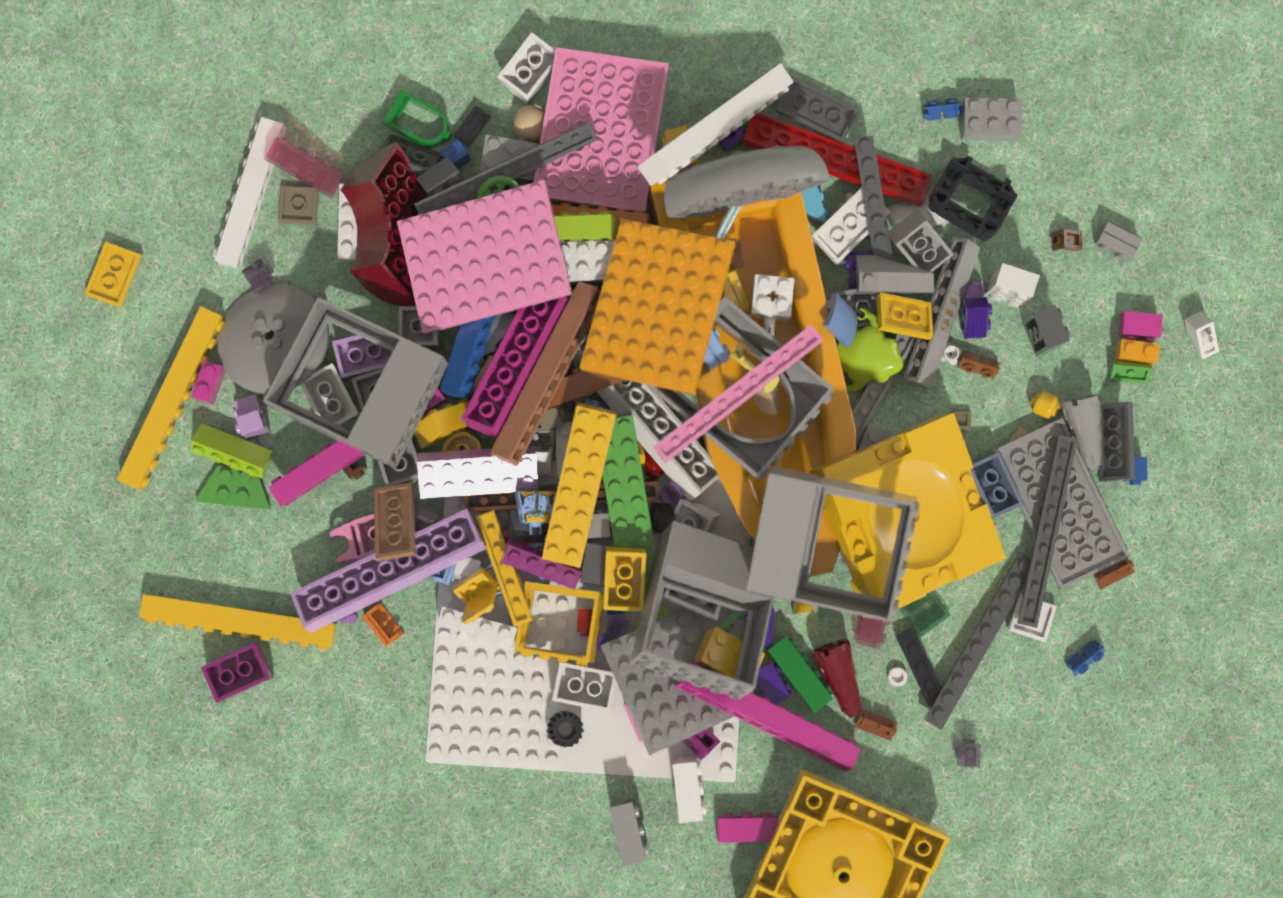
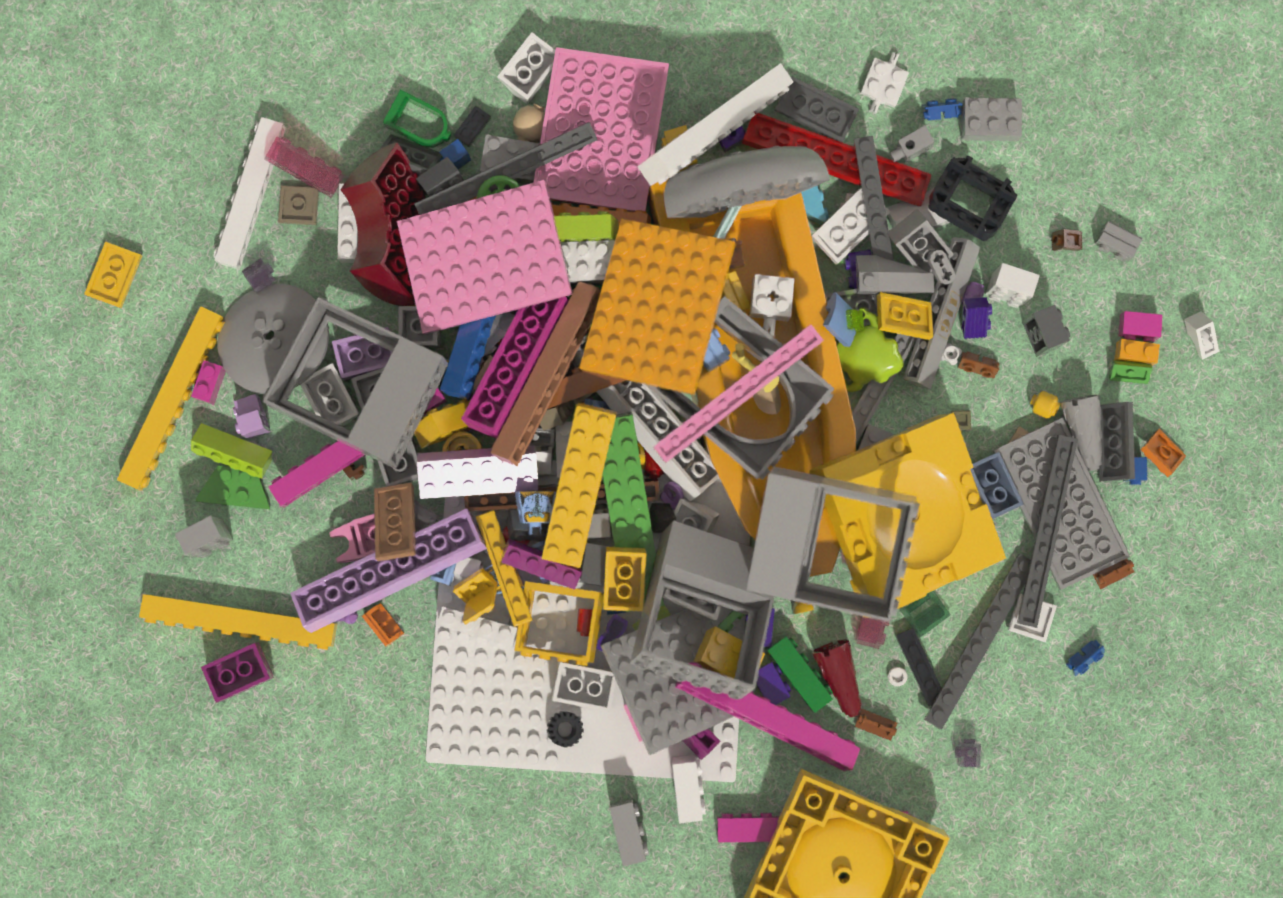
(203, 537): none -> light grey brick
(855, 320): none -> clear neon green tile
(884, 83): none -> white plate
(919, 140): none -> light grey torso
(937, 269): none -> light grey beam
(1163, 452): none -> orange plate

